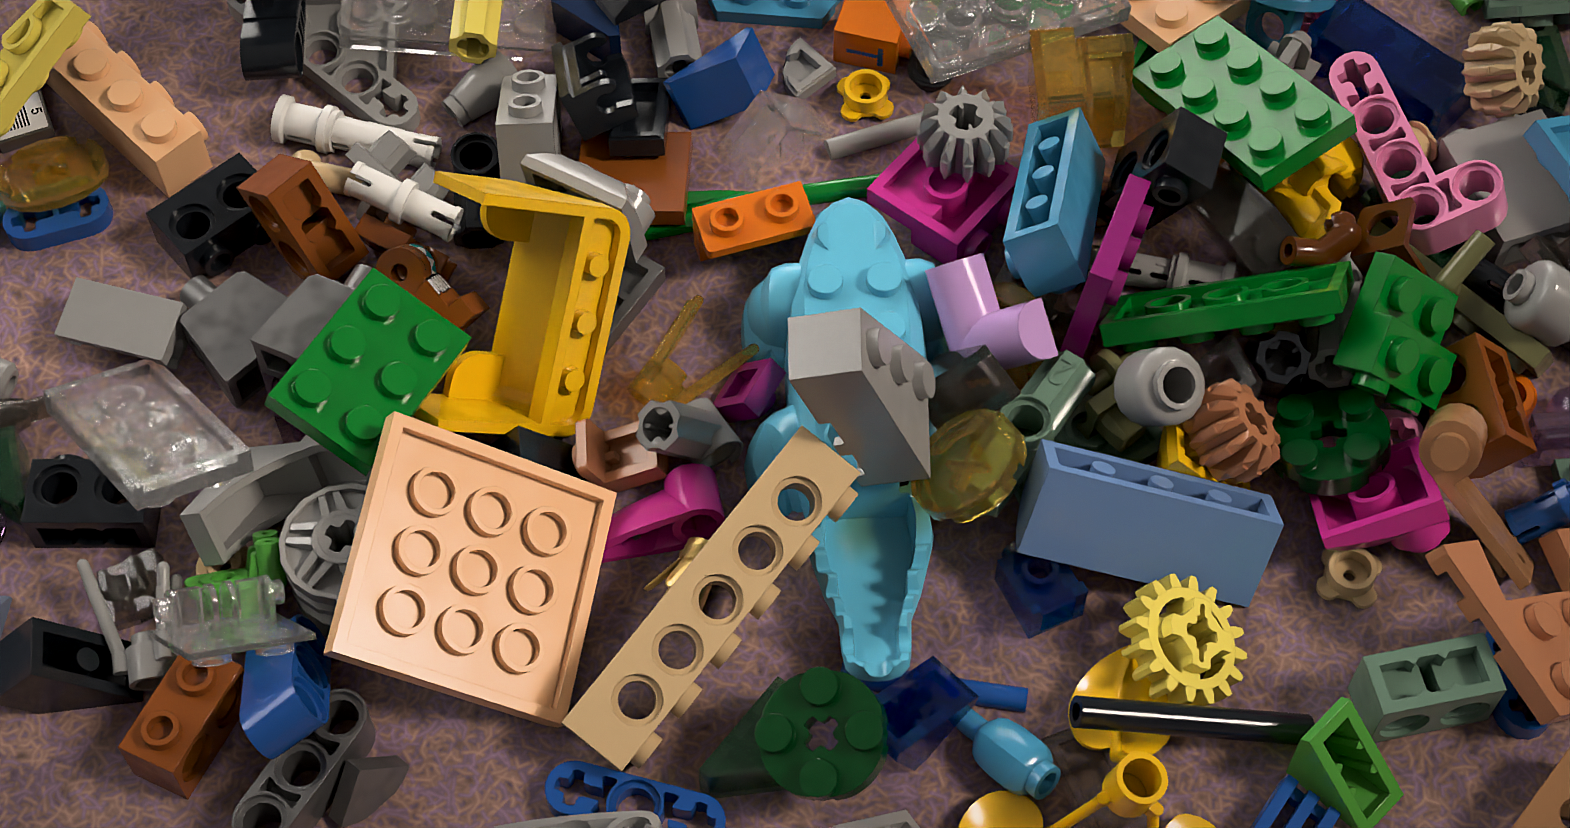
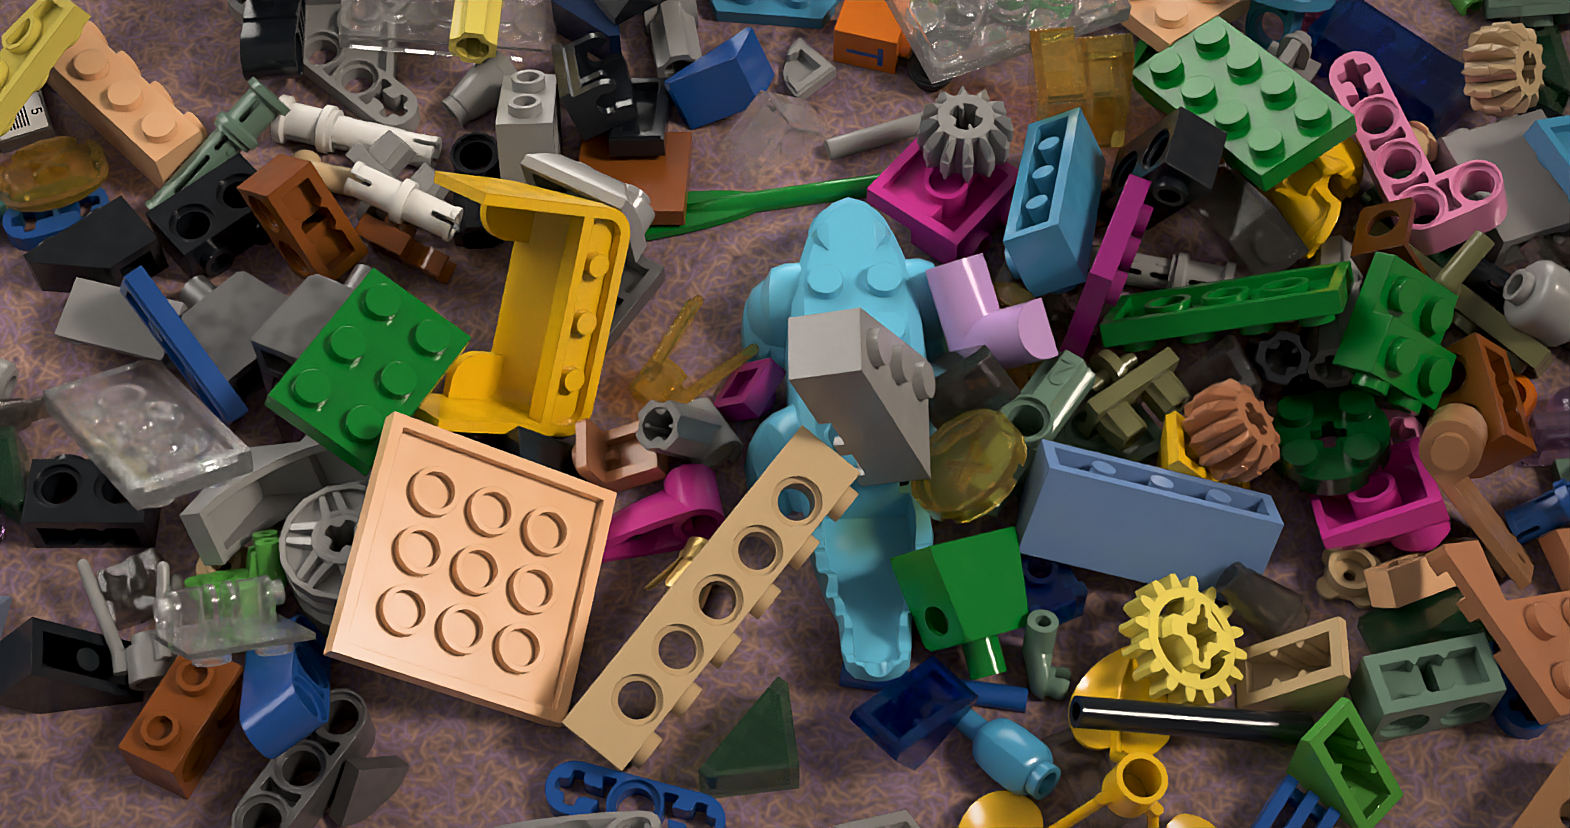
(98, 249): none -> black slope
(182, 347): none -> blue tile
(234, 132): none -> sand green pin
(417, 271): dark orange leg -> none
(751, 220): orange bracket -> none
(785, 735): dark green plate -> none
(865, 83): yellow plate -> none
(966, 595): none -> green torso
(1037, 656): none -> sand green arm
(1159, 387): light grey head -> none
(1262, 602): none -> clear smoke cone
(1296, 670): none -> tan slope
(1340, 239): reddish brown arm -> none
(1406, 579): none -> light nougat piece
(1417, 623): none -> clear green slope

